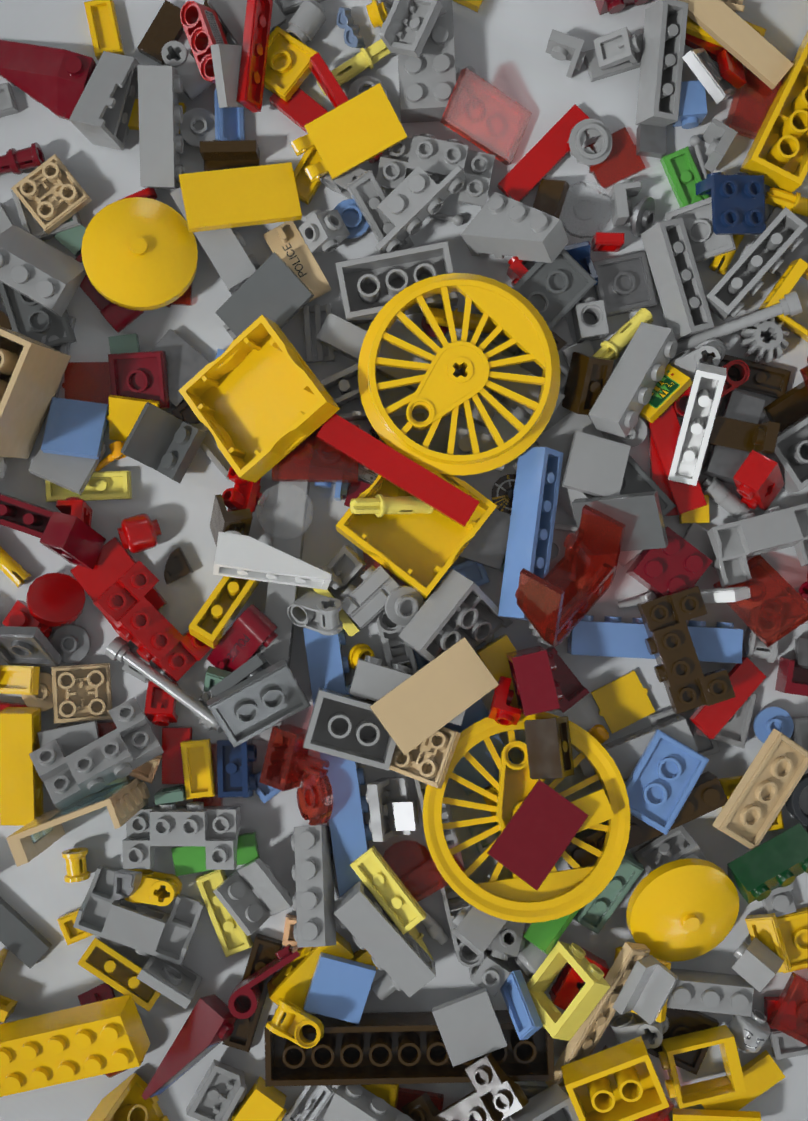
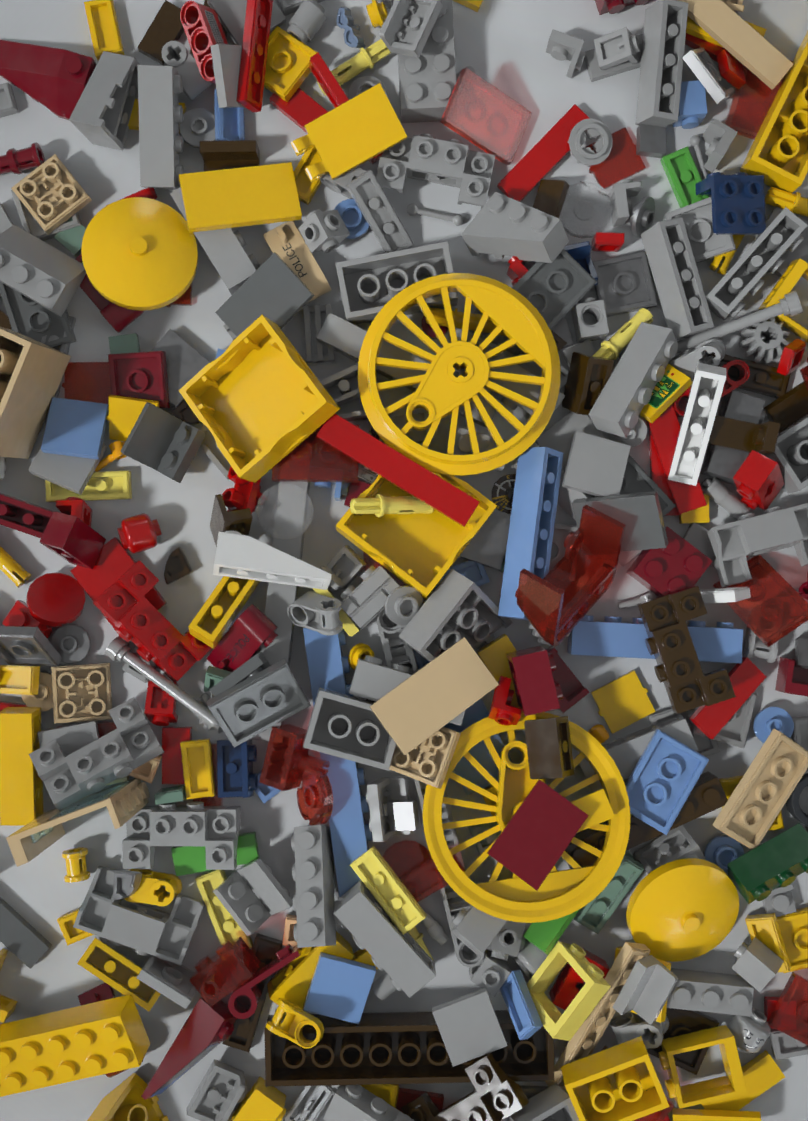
(224, 971): none -> clear red brick
(413, 202): light grey bracket -> none
(722, 851): none -> medium blue piece
(791, 357): none -> red tile

